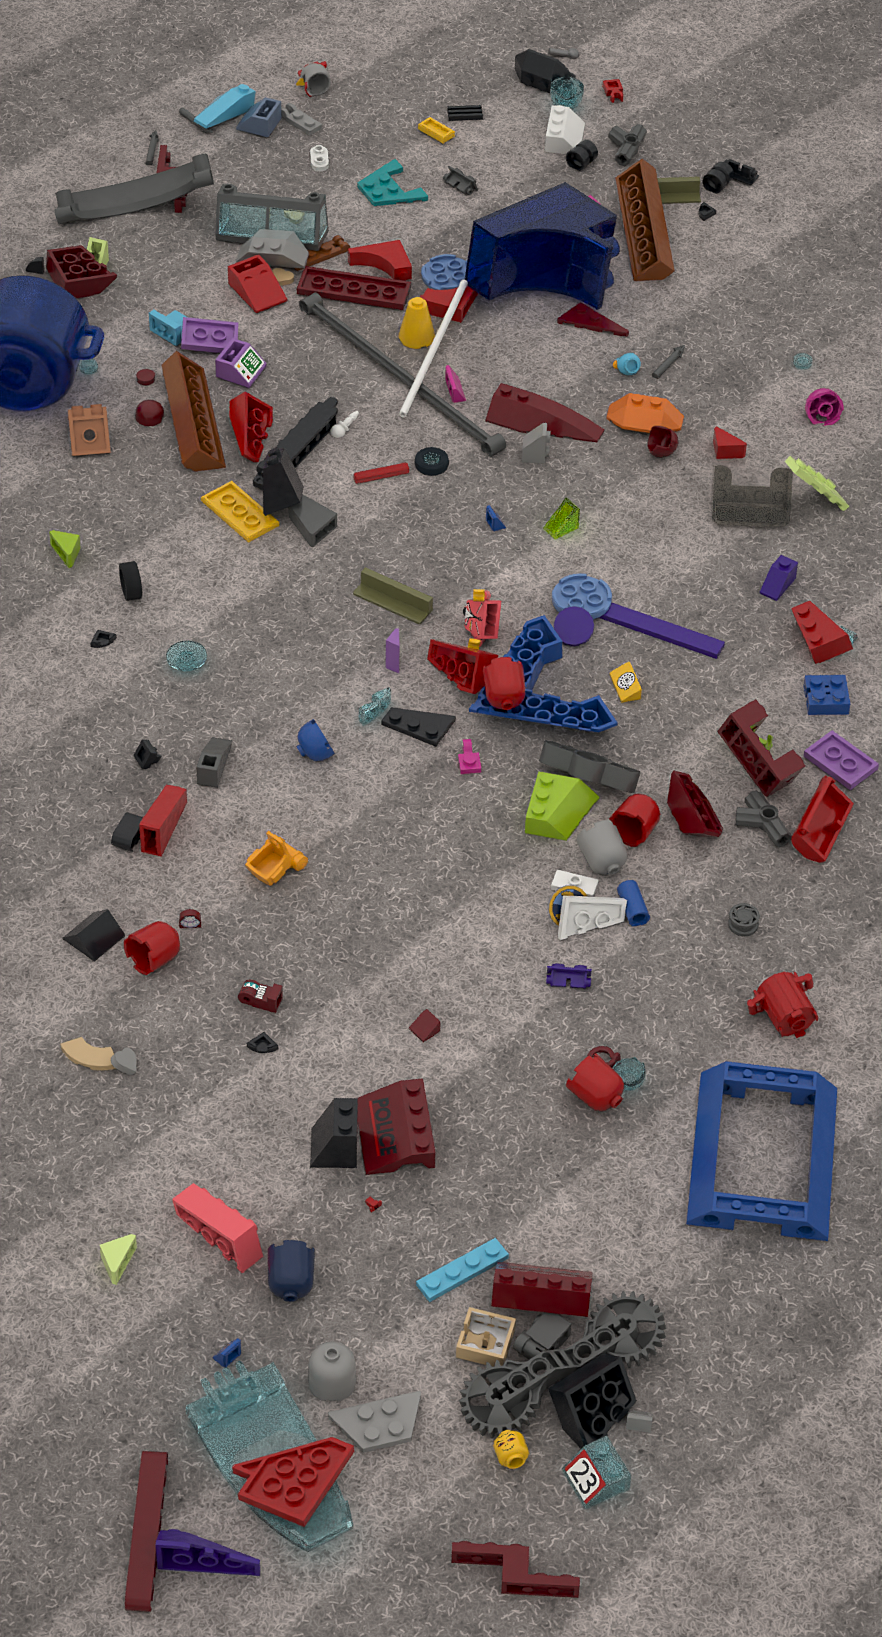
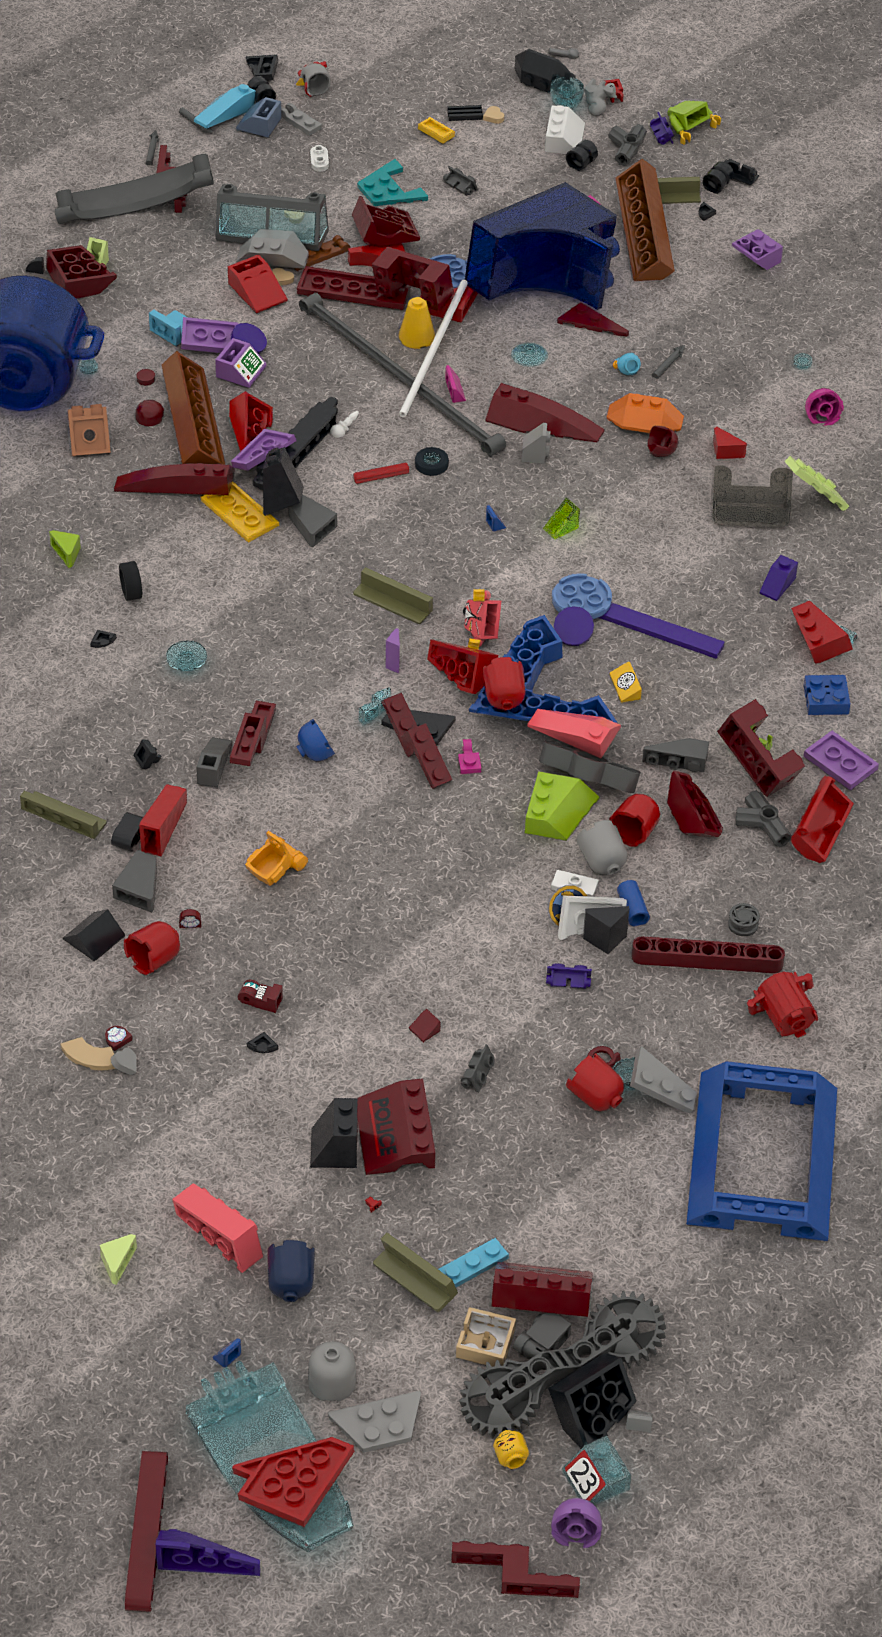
(62, 813): none -> olive panel
(117, 1037): none -> tile
(137, 881): none -> dark grey slope
(179, 479): none -> dark red wedge
(250, 334): none -> dark purple tile
(252, 733): none -> dark red bracket
(258, 448): none -> medium lavender wing
(262, 88): none -> black wheel
(263, 65): none -> black wing
(384, 225): none -> dark red piece
(398, 268): none -> dark red plate
(415, 1274): none -> olive panel
(416, 740): none -> dark red bracket
(481, 1062): none -> dark grey hinge
(493, 115): none -> tan tile
(529, 354): none -> clear light blue dish
(576, 1519): none -> medium lavender cylinder
(581, 731): none -> coral wedge
(597, 94): none -> light grey animal
(606, 926): none -> black slope
(660, 130): none -> dark purple hinge
(661, 1083): none -> light grey wing
(682, 754): none -> dark grey slope
(690, 114): none -> lime torso
(708, 954): none -> dark red beam
(760, 249): none -> medium lavender slope

